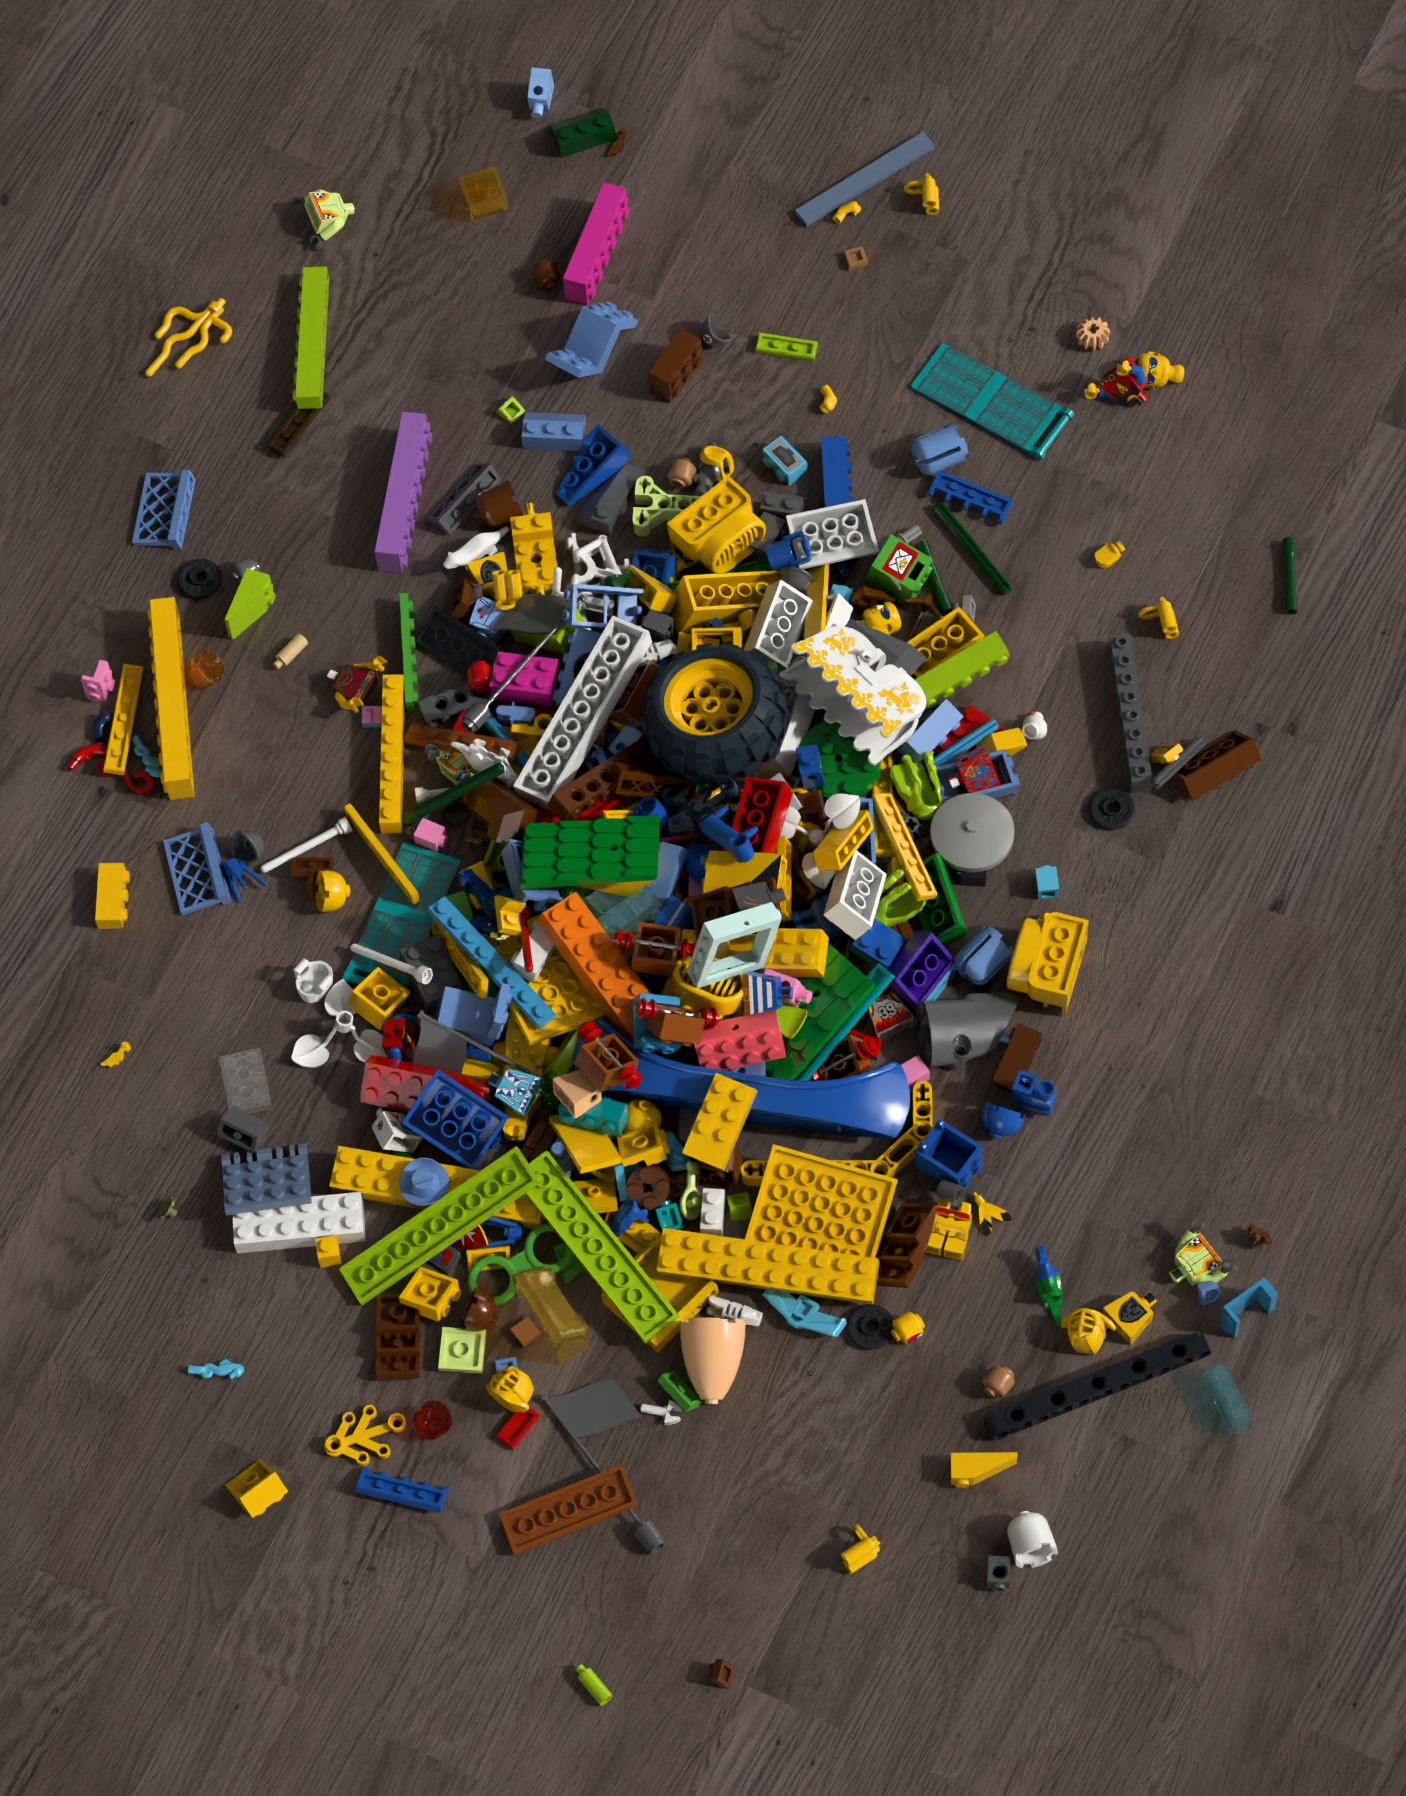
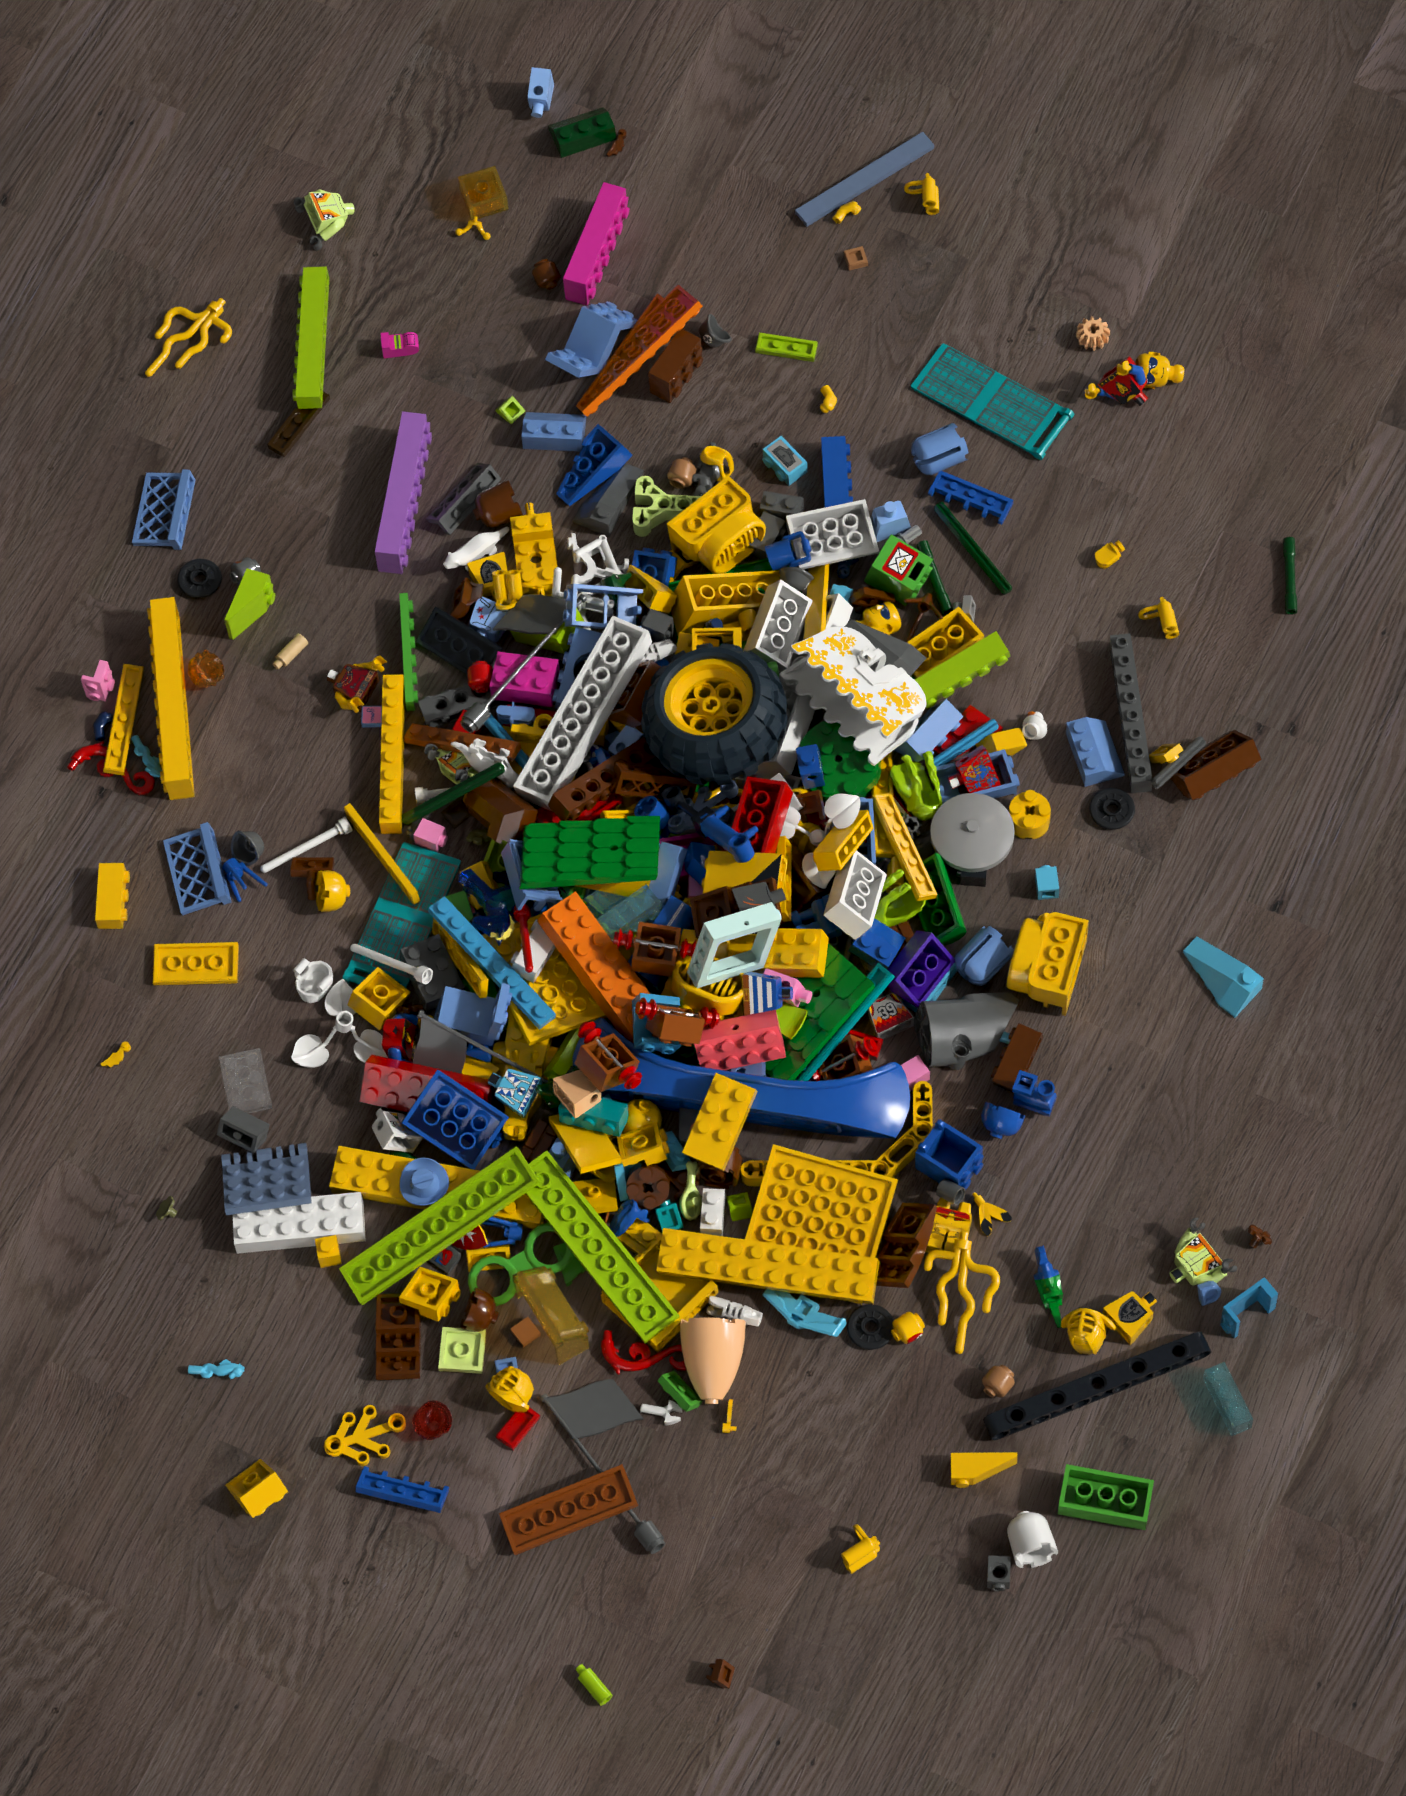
(195, 963): none -> yellow tile
(399, 344): none -> dark pink leg
(486, 235): none -> yellow piece
(508, 915): yellow slope -> none
(637, 1348): none -> red plant
(650, 332): none -> orange wing
(727, 1426): none -> yellow piece
(889, 520): none -> light blue torso
(961, 1262): none -> yellow plant
(1030, 814): none -> yellow brick
(1093, 750): none -> medium blue slope
(1126, 1502): none -> bright green brick
(1226, 977): none -> medium azure wedge

